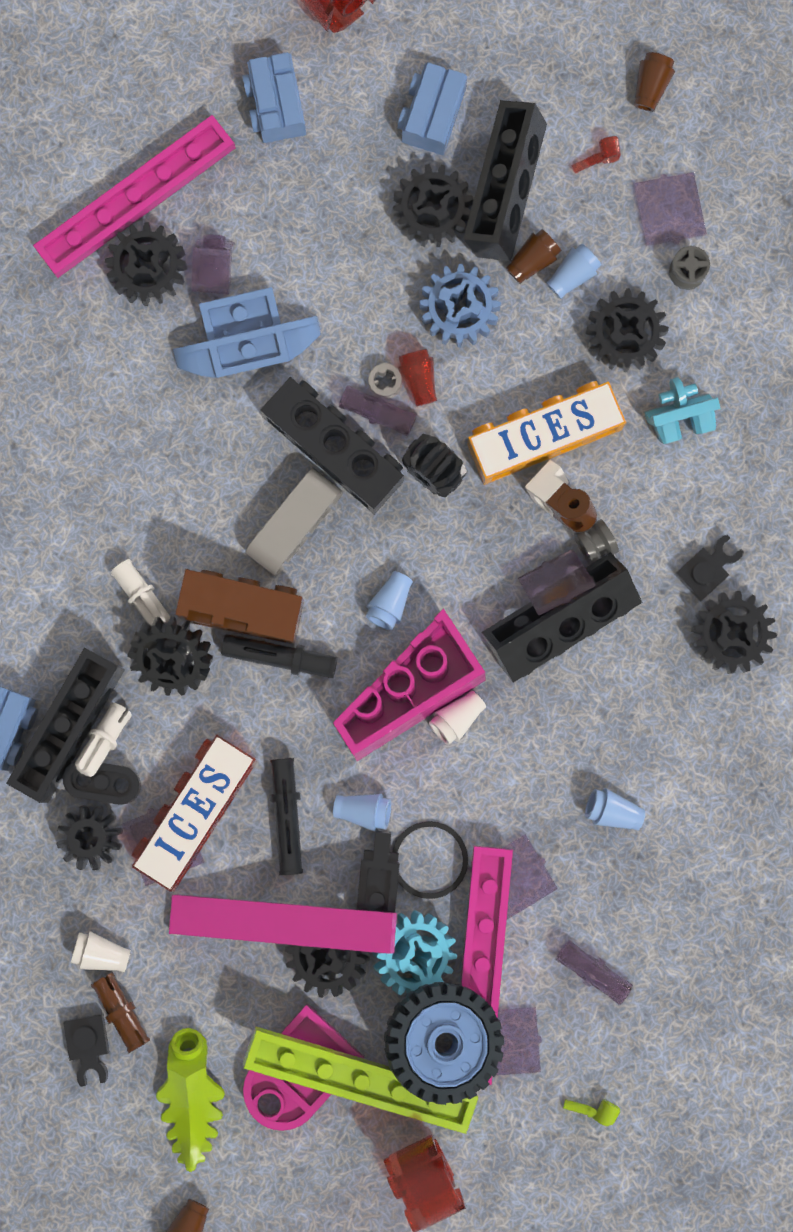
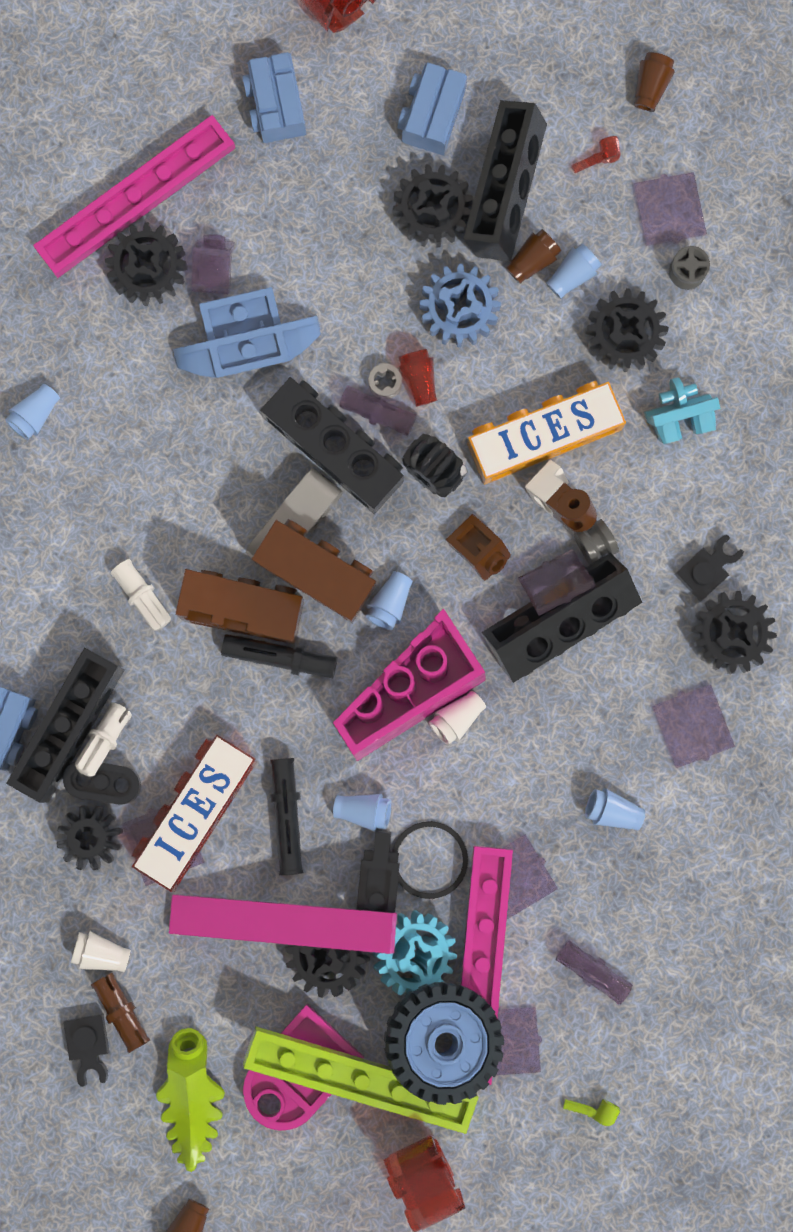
(32, 412): none -> light blue cone
(169, 656): black gear -> none
(315, 569): none -> reddish brown wedge
(479, 547): none -> reddish brown bracket
(693, 726): none -> clear purple piece

